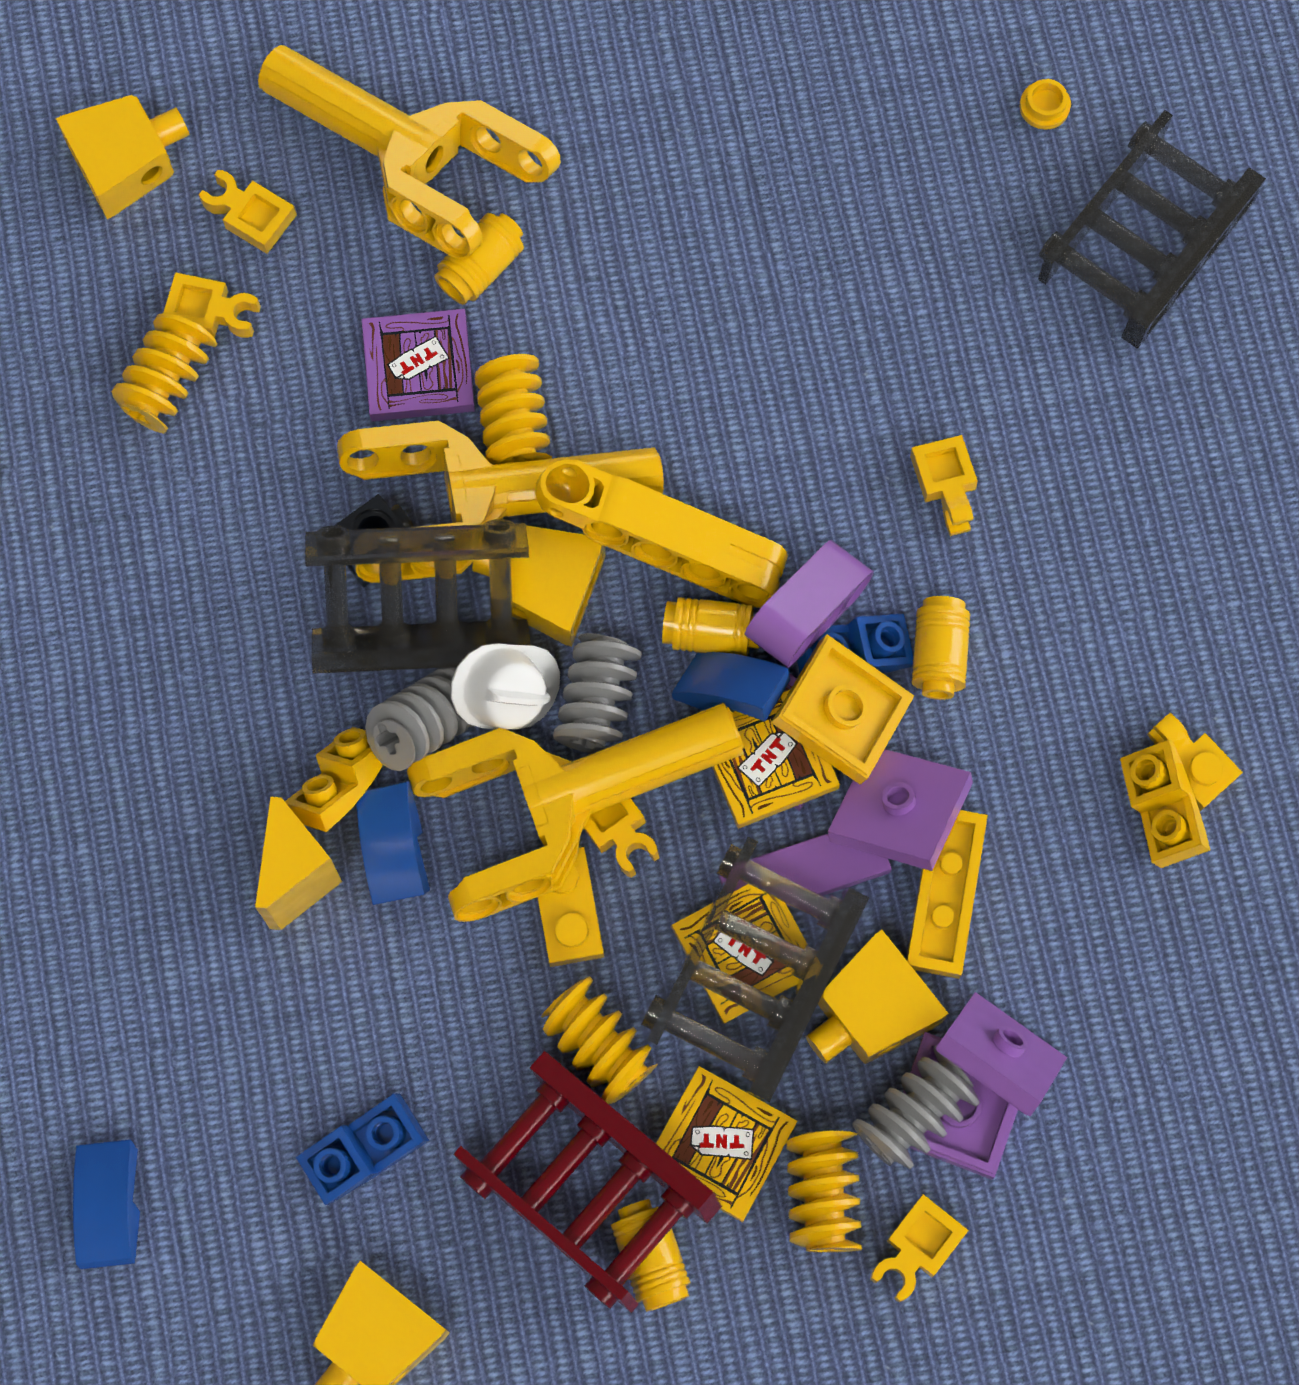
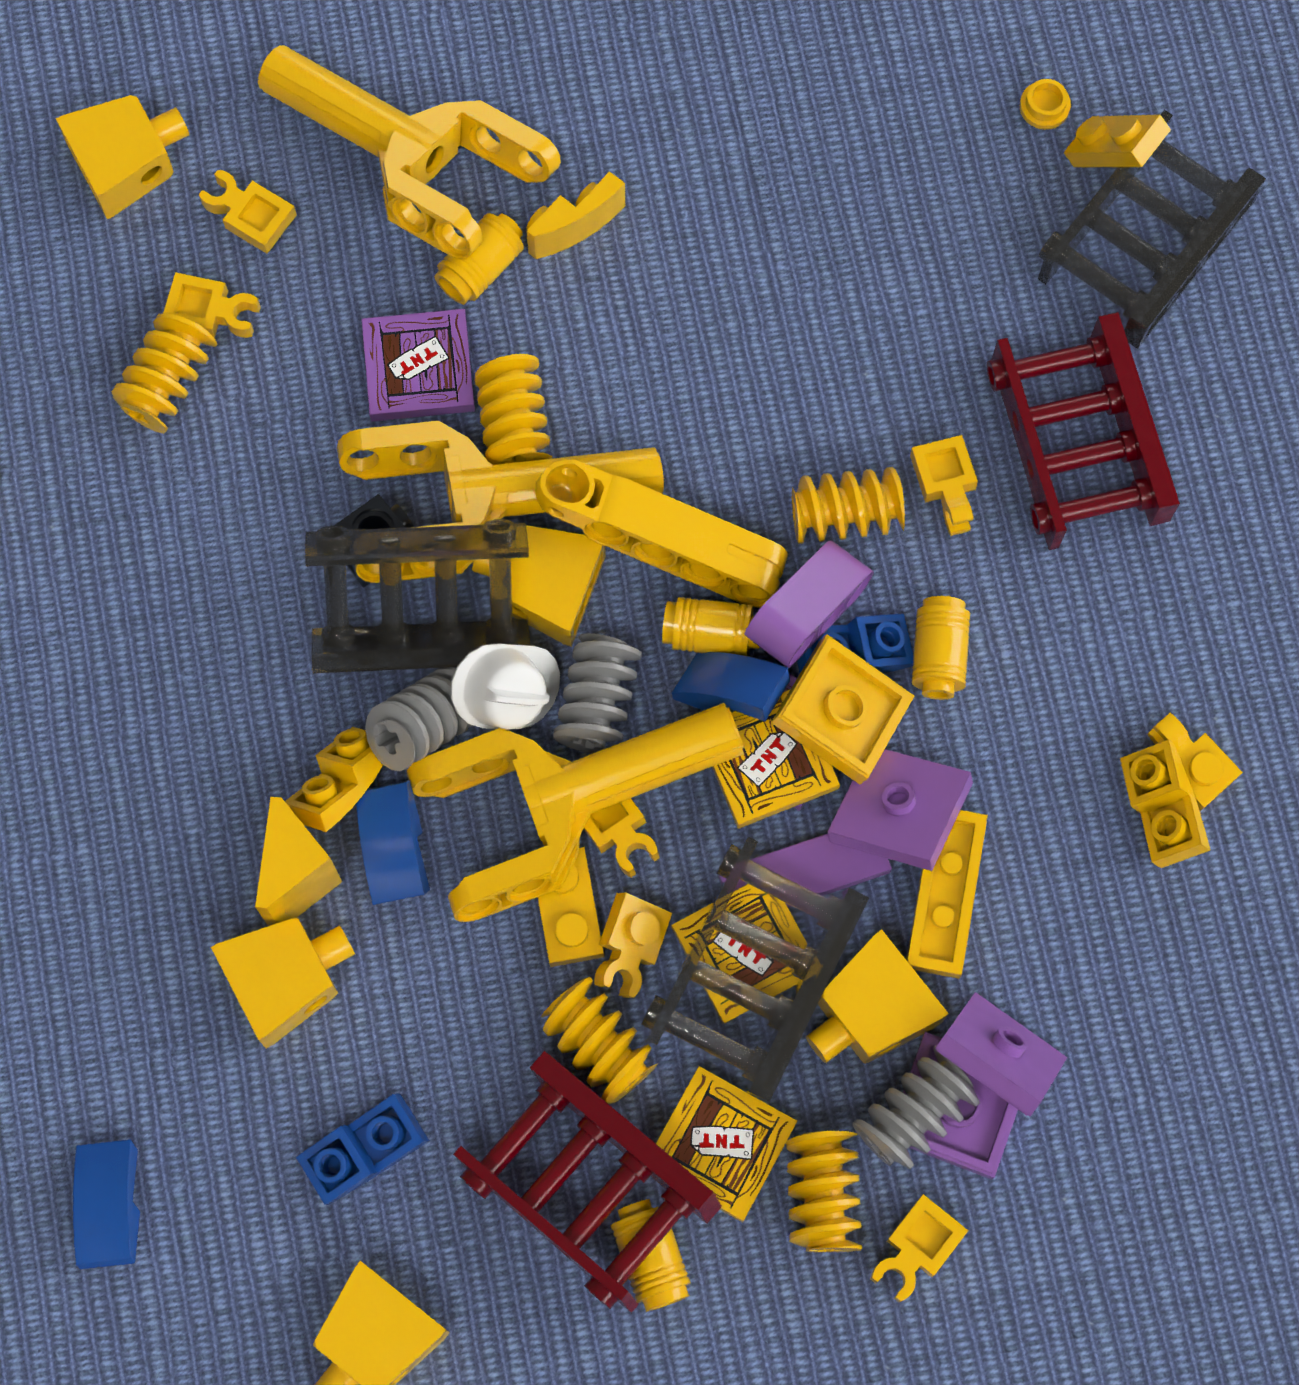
(281, 974): none -> yellow torso
(564, 225): none -> yellow slope
(635, 937): none -> yellow plate
(848, 504): none -> yellow piece
(1116, 141): none -> yellow plate
(1119, 396): none -> dark red fence

